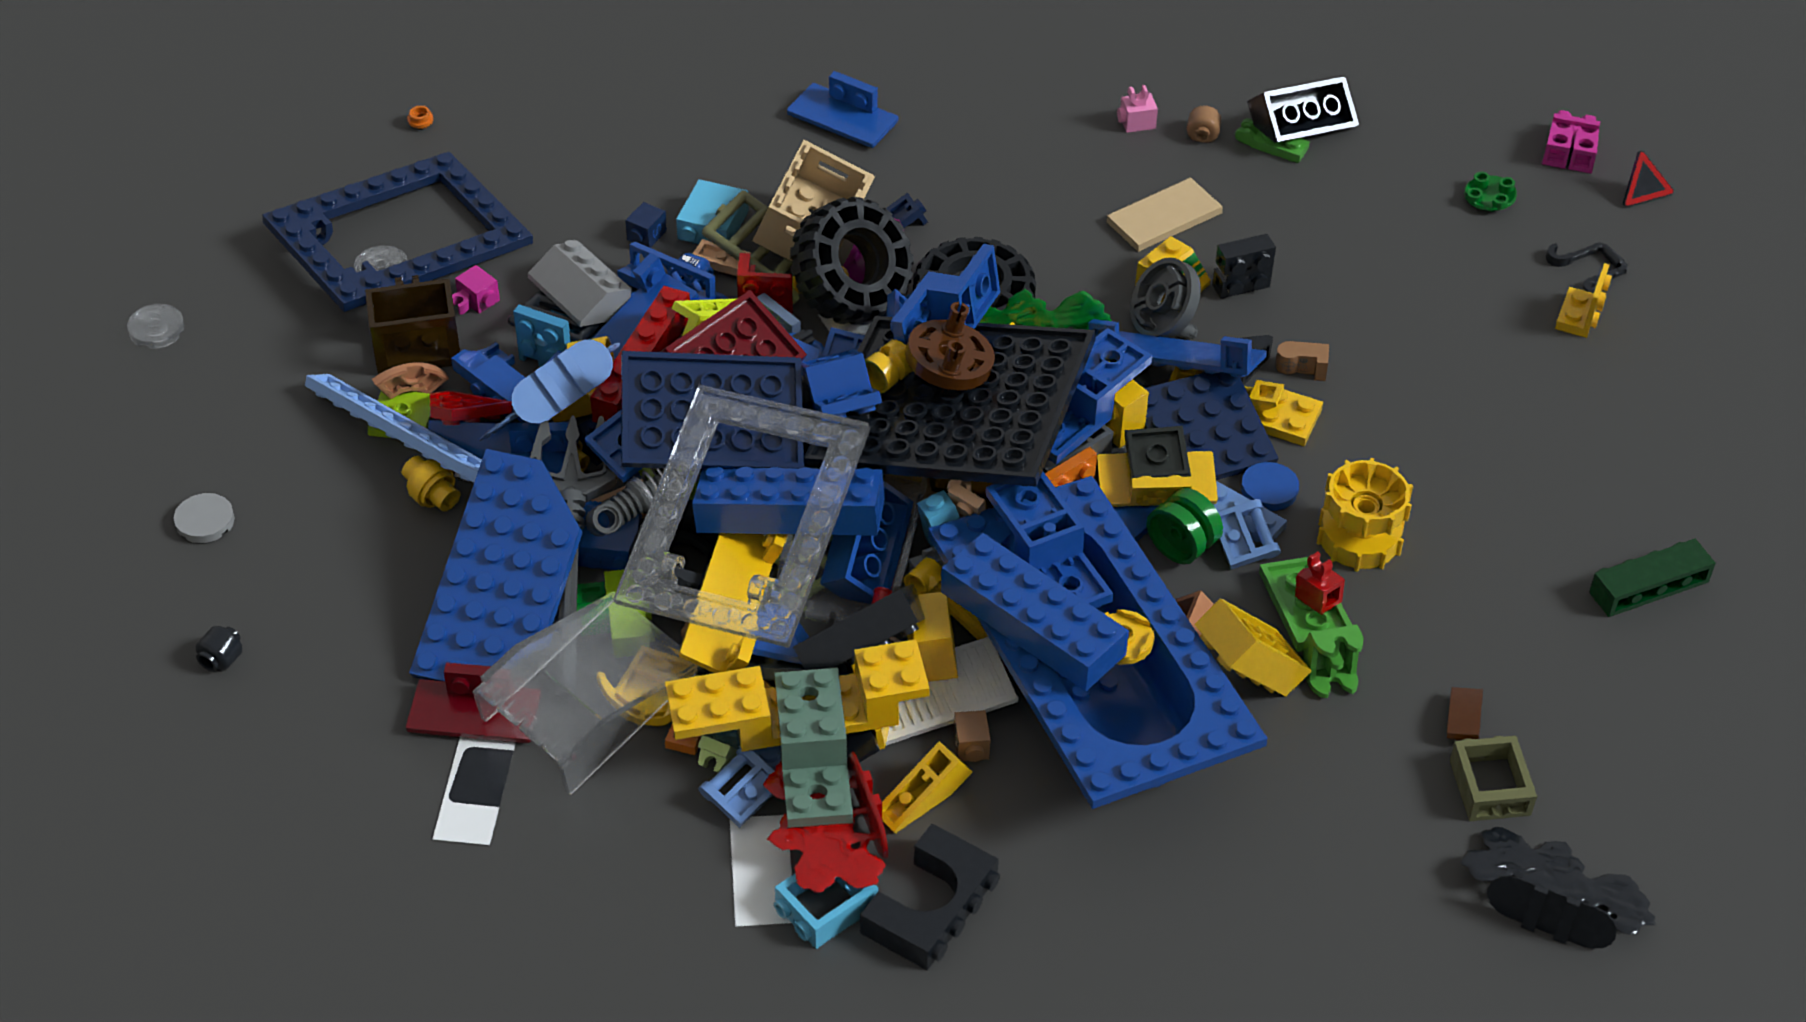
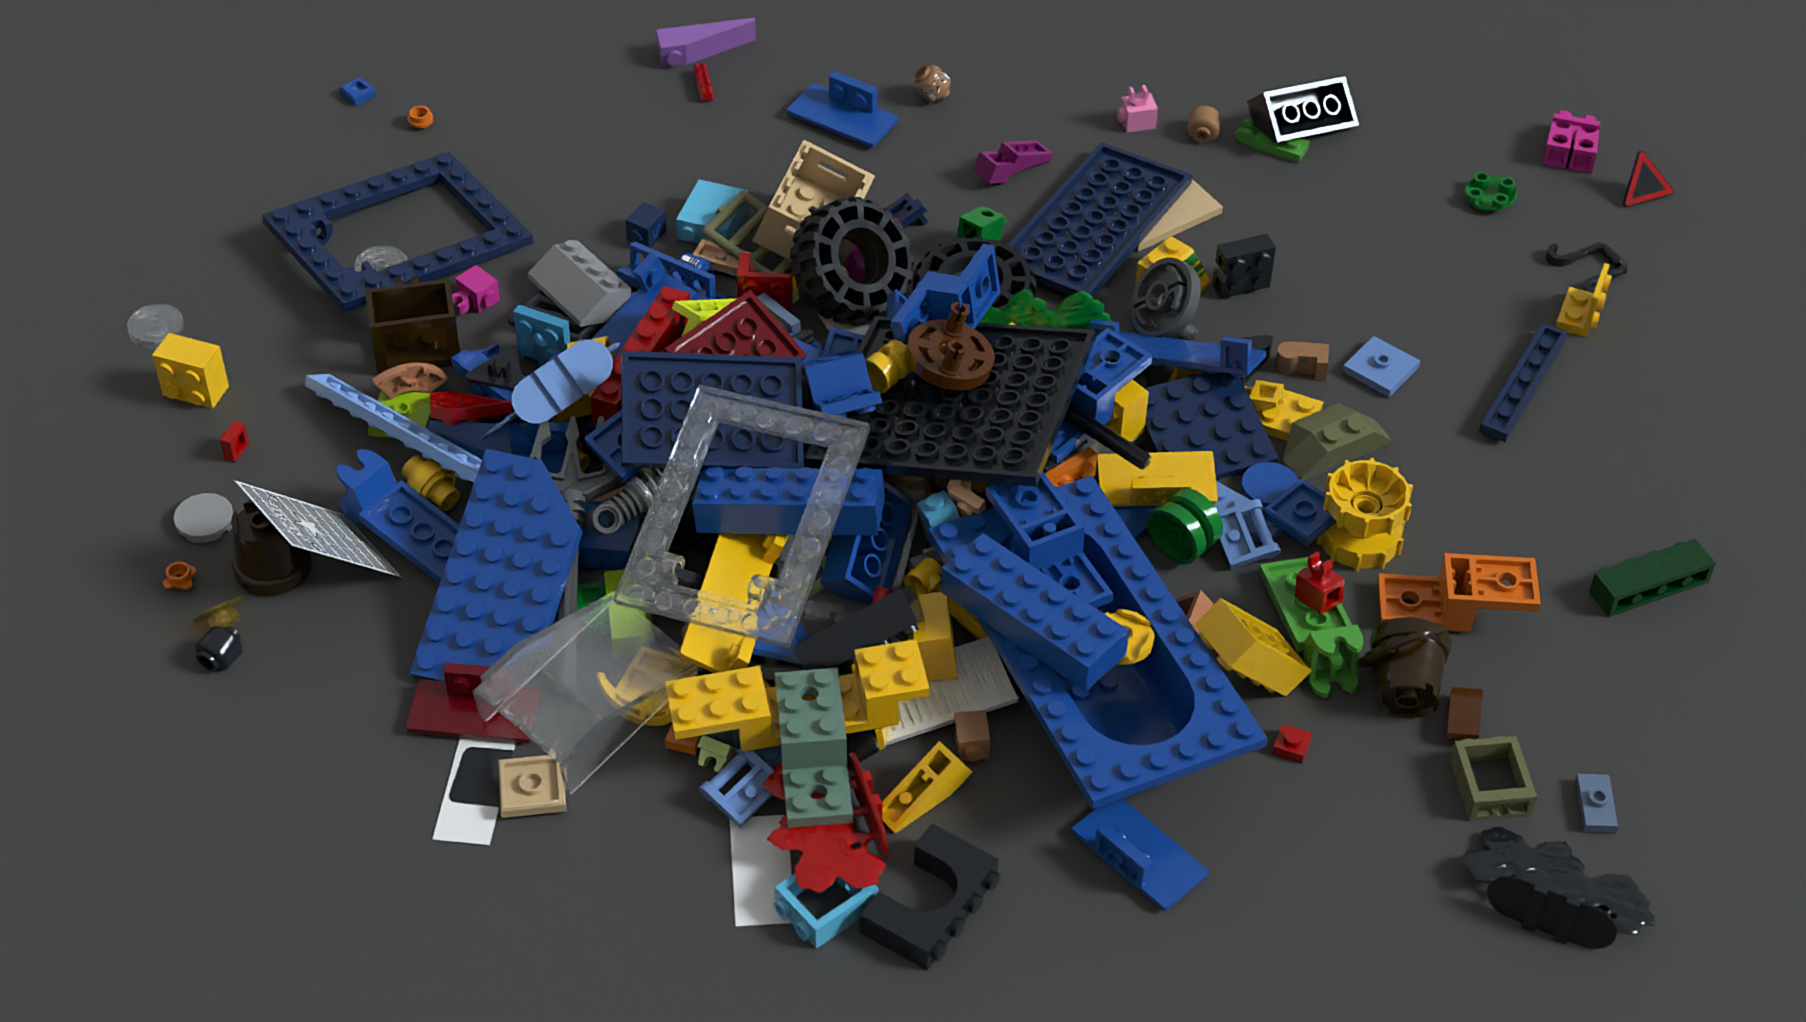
(179, 576): none -> orange plate
(190, 370): none -> yellow brick
(222, 614): none -> clear yellow piece
(234, 441): none -> red plate
(263, 558): none -> dark brown piece
(317, 529): none -> sticker
(357, 91): none -> blue tile
(397, 513): none -> blue hinge
(500, 371): none -> black piece
(530, 786): none -> tan plate
(695, 42): none -> medium lavender slope
(703, 82): none -> red axle
(931, 83): none -> medium nougat head
(981, 223): none -> green torso
(1010, 159): none -> magenta slope
(1098, 219): none -> dark blue plate
(1107, 437): none -> black axle
(1140, 852): none -> blue bracket
(1157, 452): pearl dark grey plate -> none
(1292, 743): none -> red plate
(1300, 512): none -> blue tile
(1329, 439): none -> olive wedge
(1381, 366): none -> medium blue plate
(1408, 664): none -> dark brown piece
(1461, 588): none -> orange bracket
(1523, 382): none -> dark blue plate
(1596, 803): none -> sand blue plate

